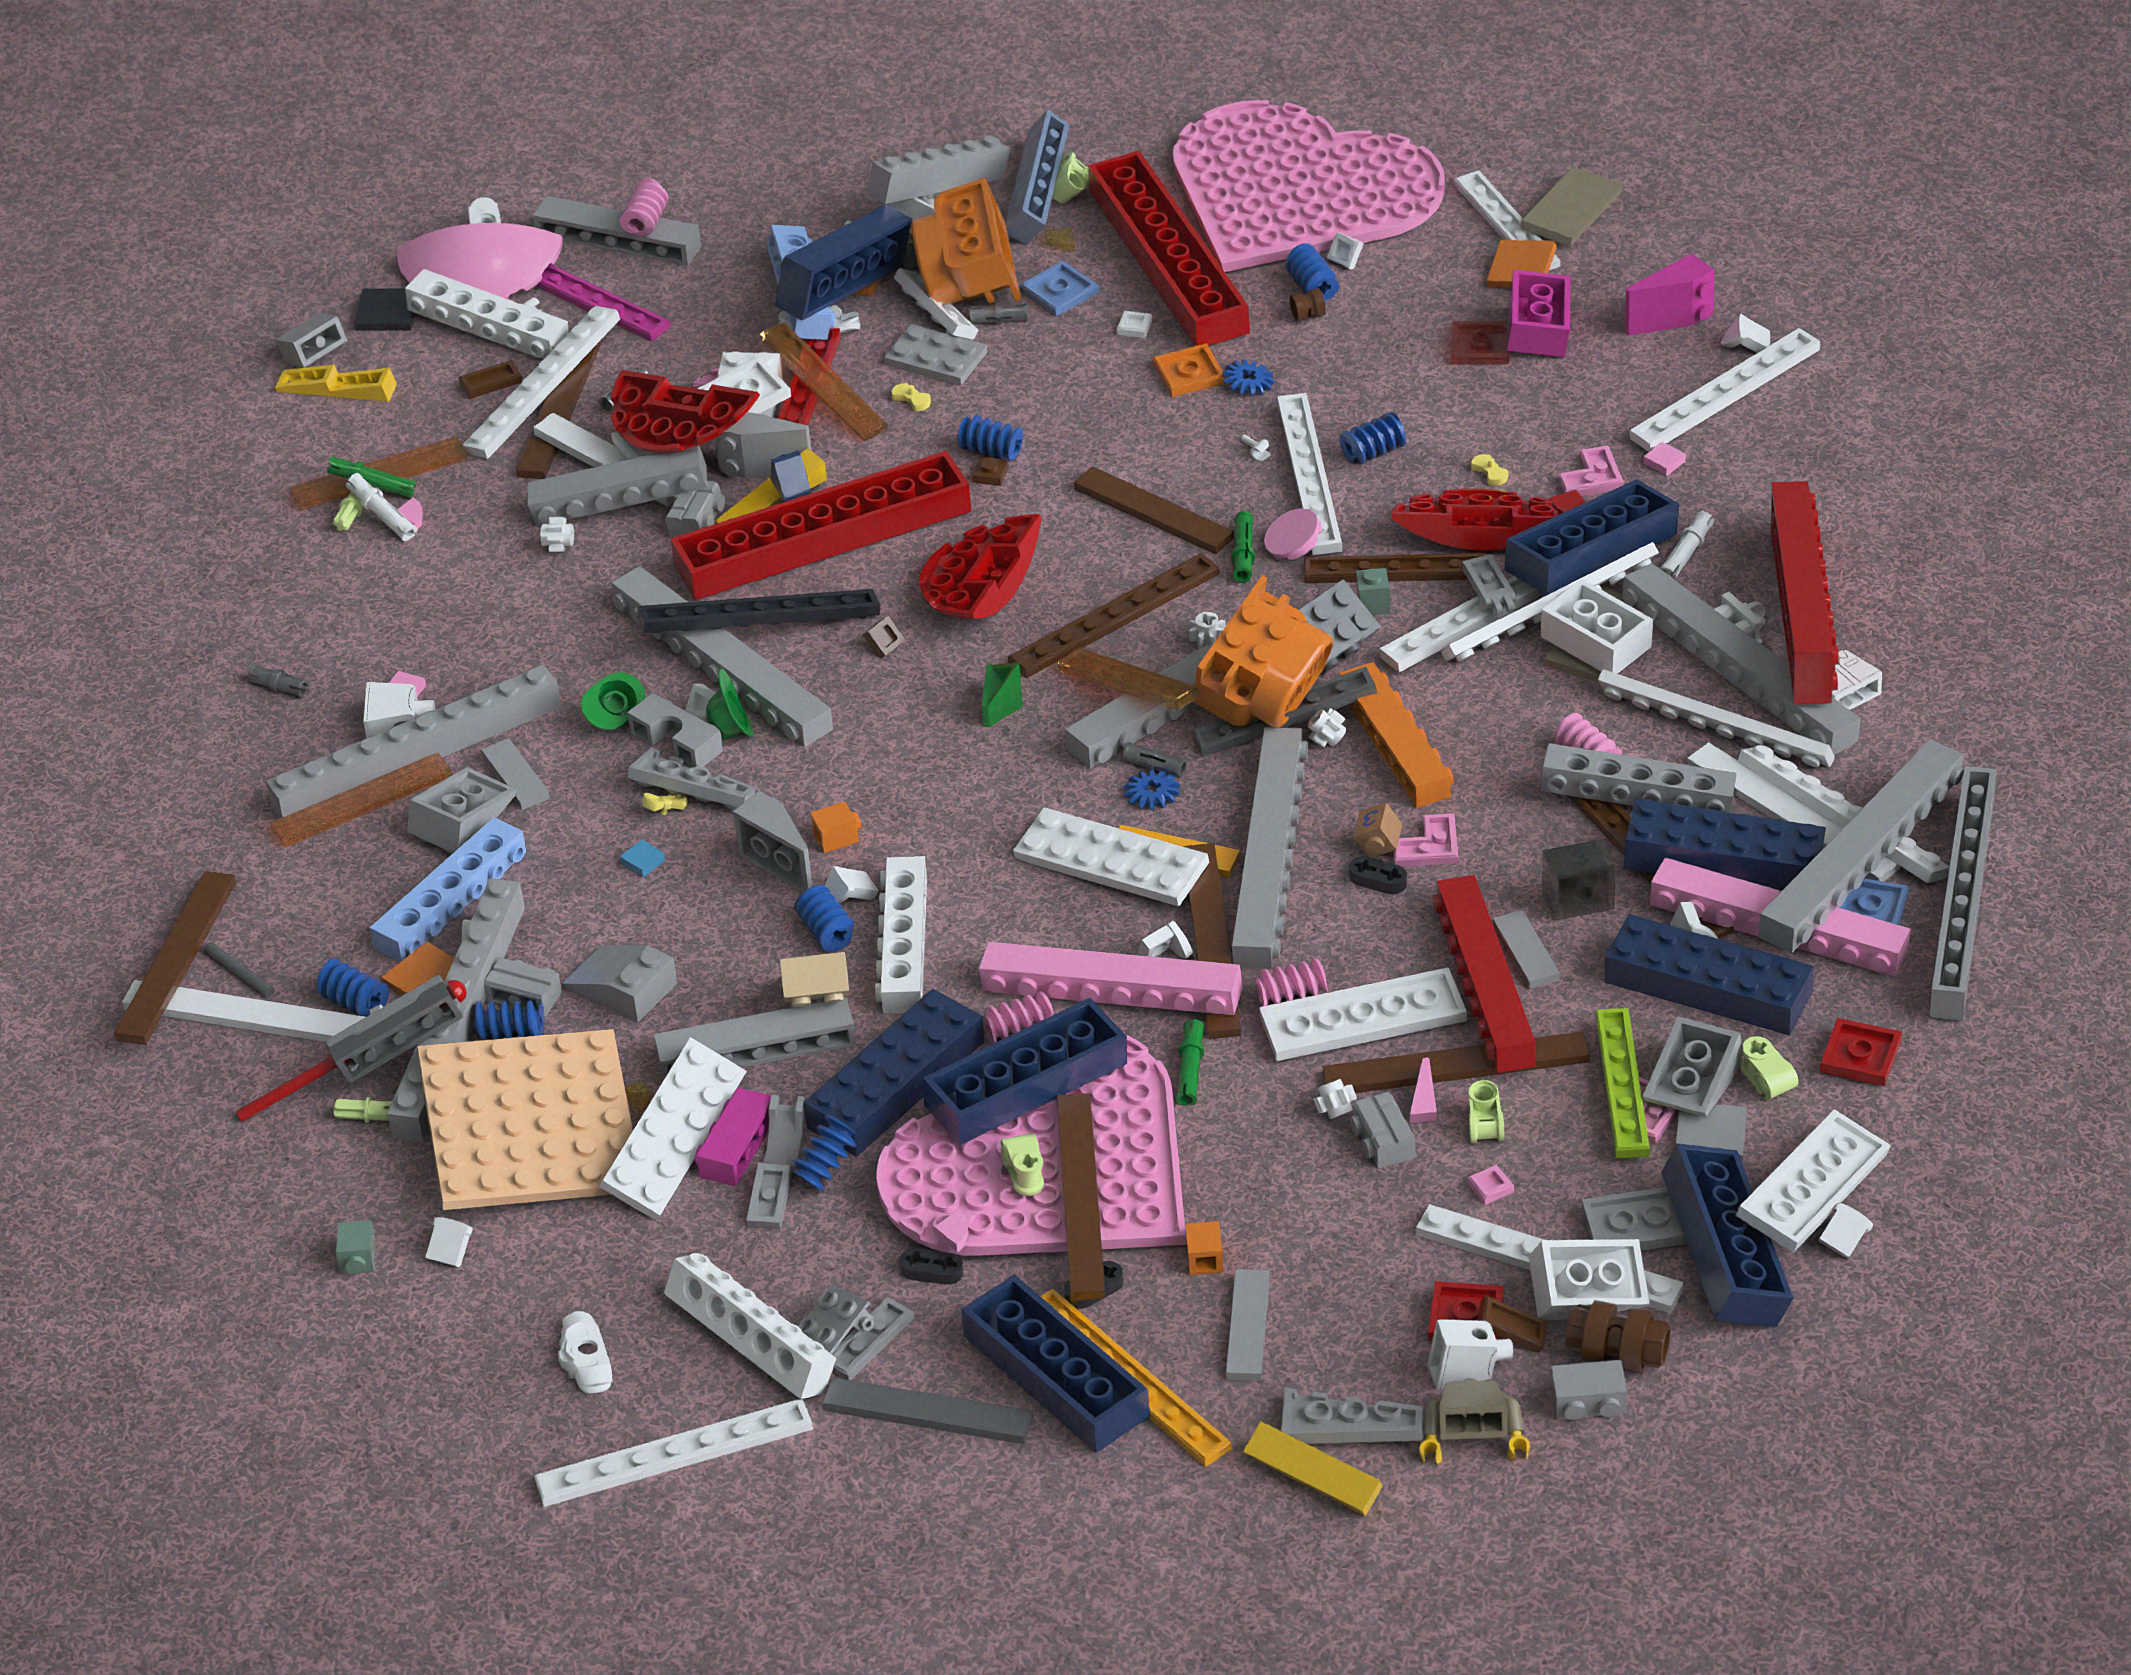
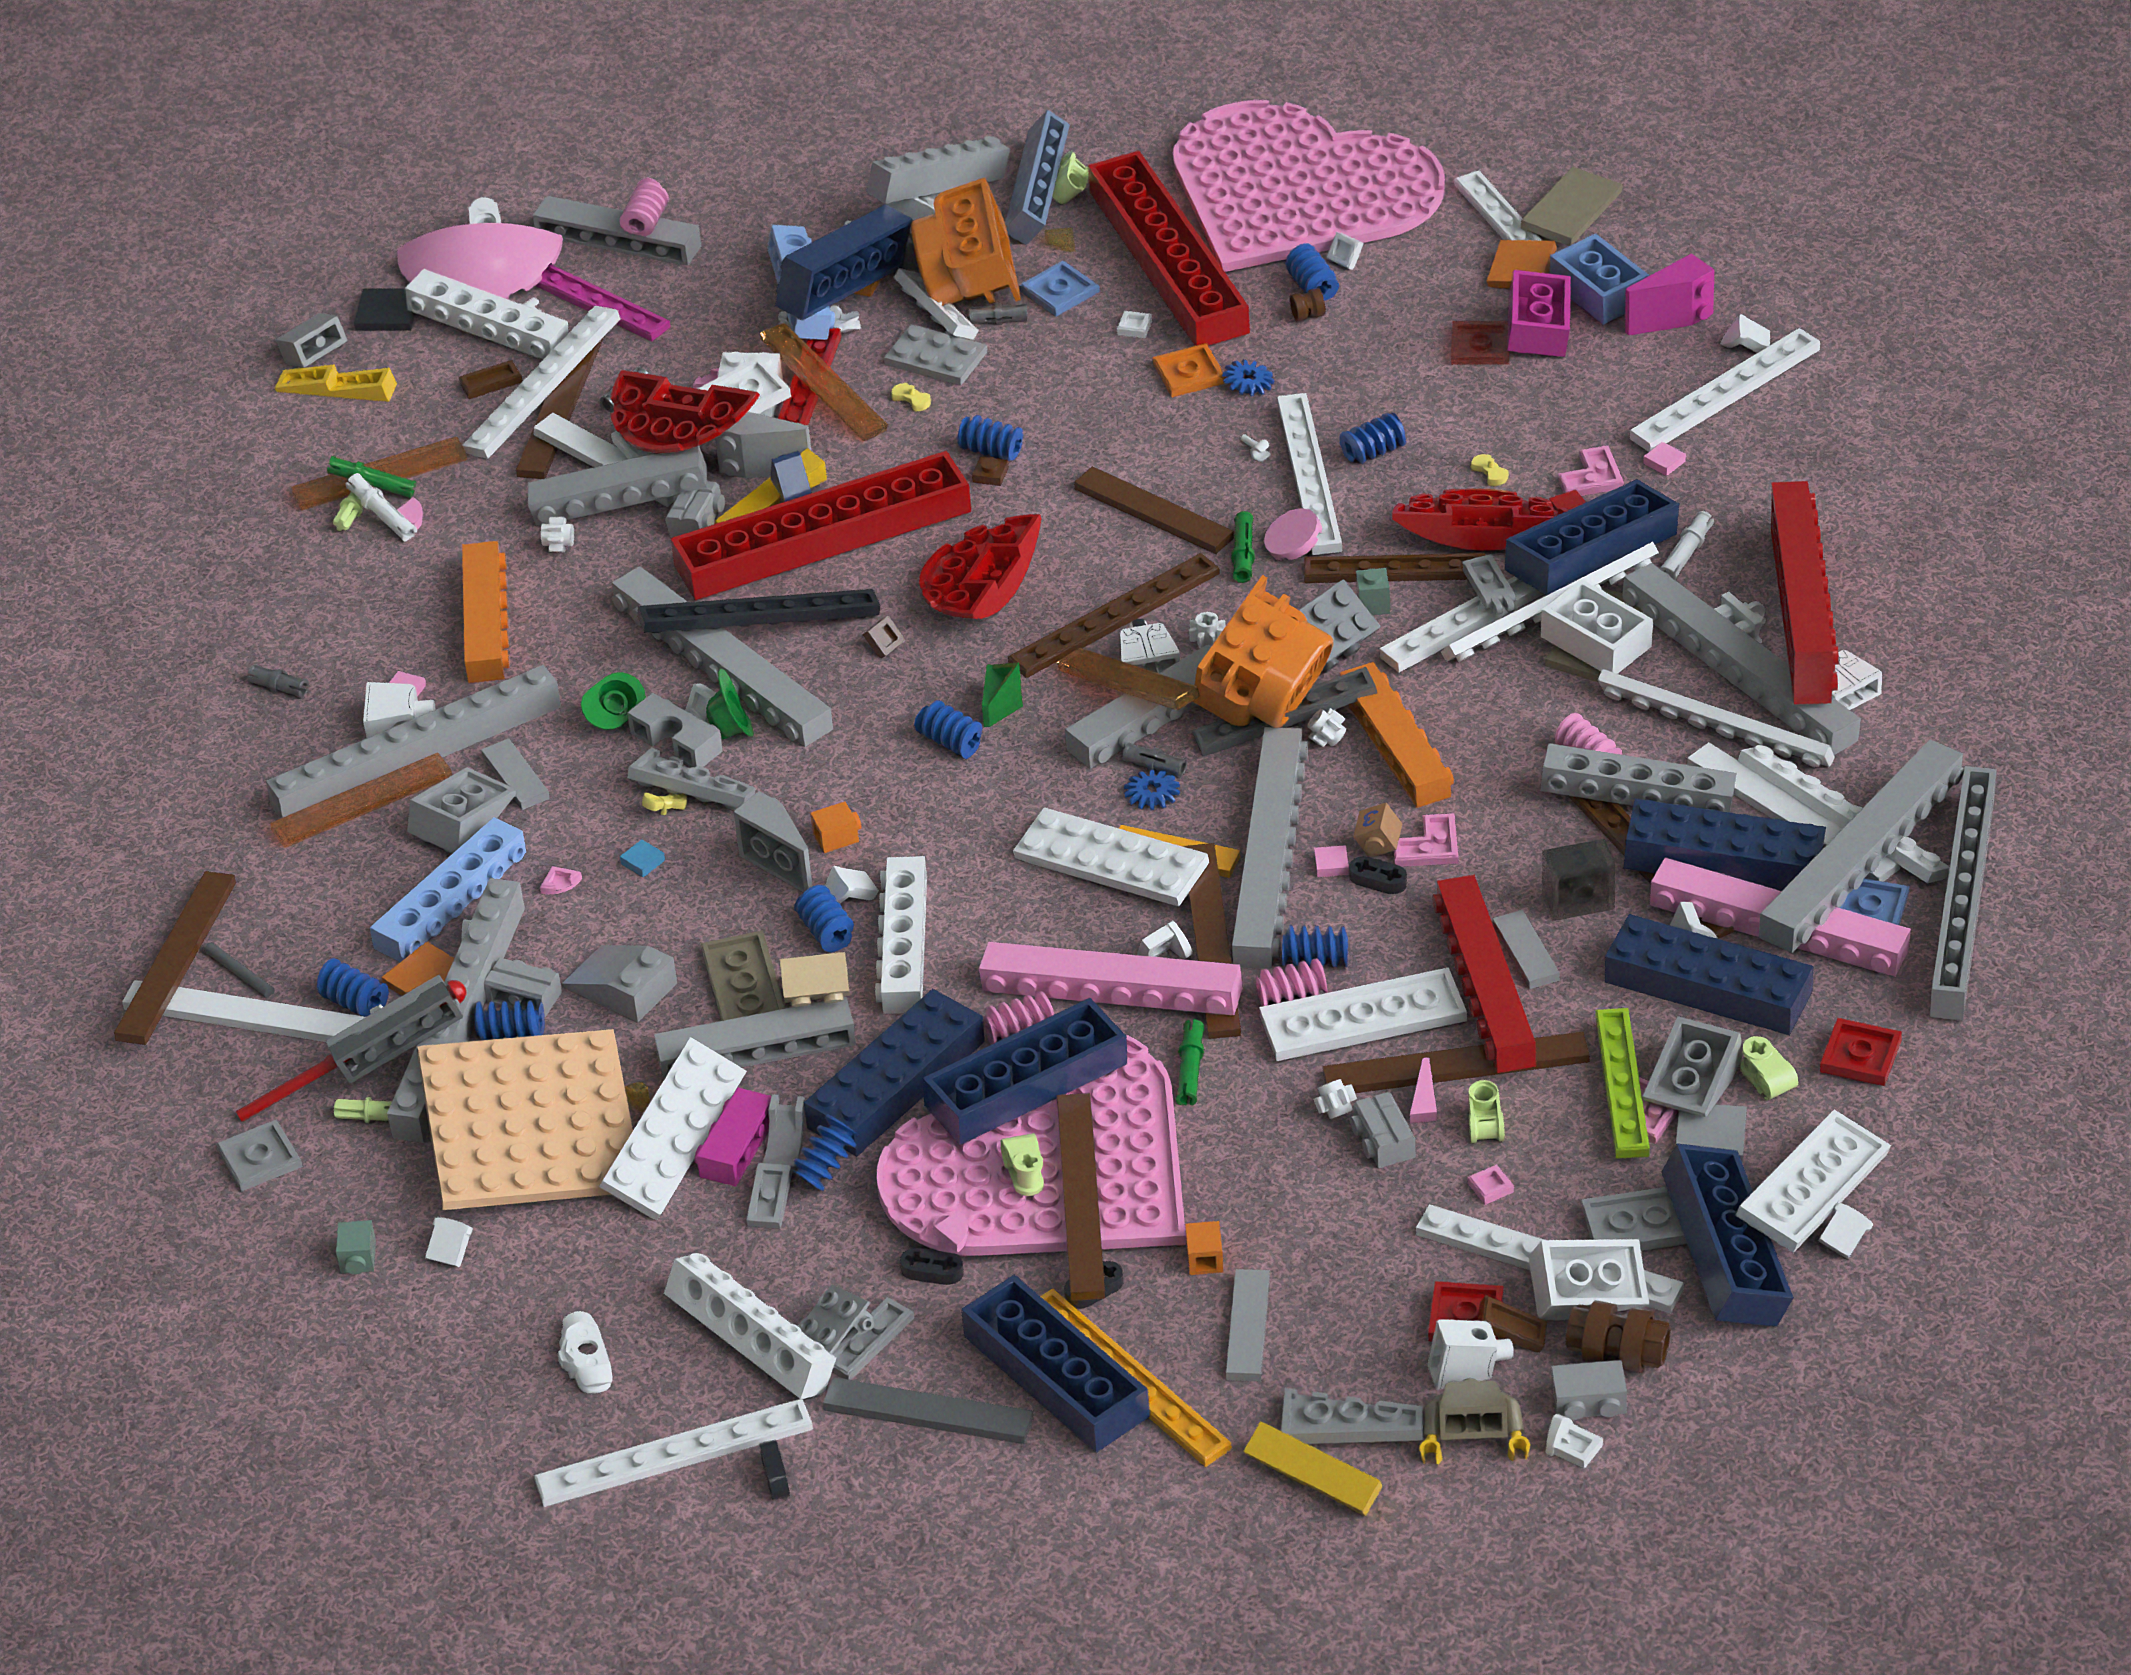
(259, 1155): none -> light grey tile
(484, 612): none -> orange brick
(559, 879): none -> bright pink tile
(742, 976): none -> dark tan tile
(774, 1469): none -> black beam
(949, 728): none -> blue piece
(1148, 646): none -> white torso
(1315, 946): none -> blue piece
(1331, 861): none -> bright pink tile
(1571, 1441): none -> white tile
(1597, 276): none -> medium blue brick

